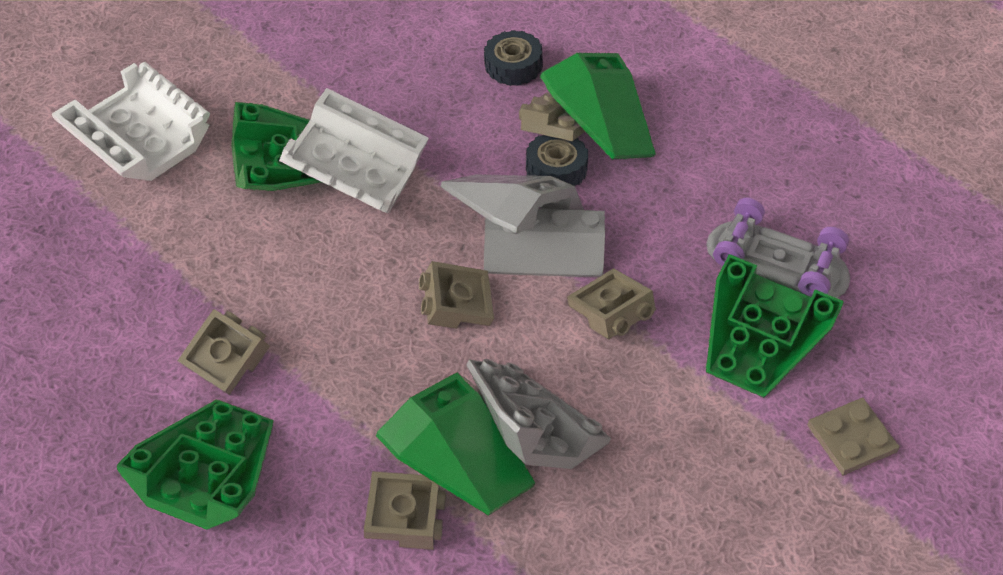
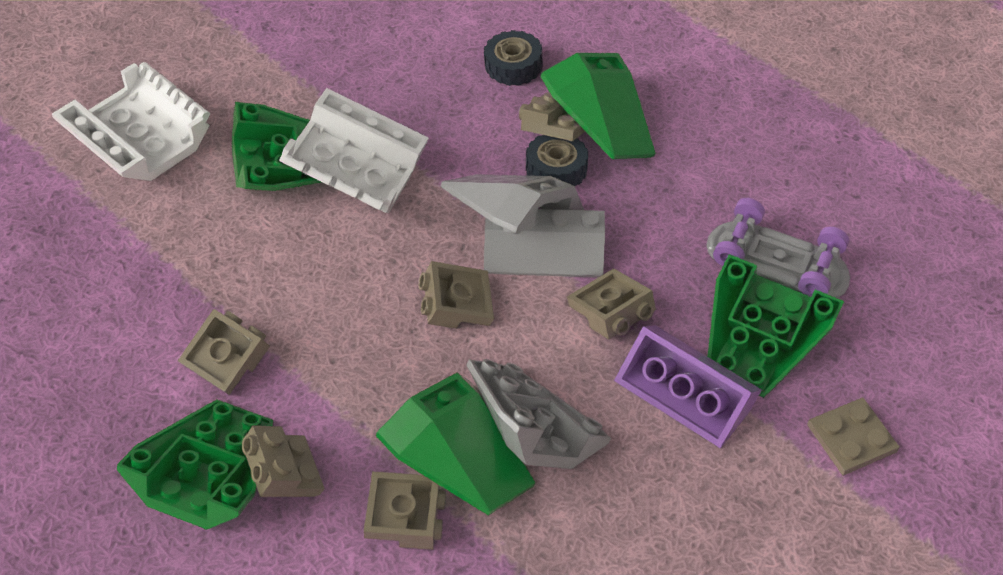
(281, 463): none -> dark tan plate
(687, 385): none -> medium lavender slope

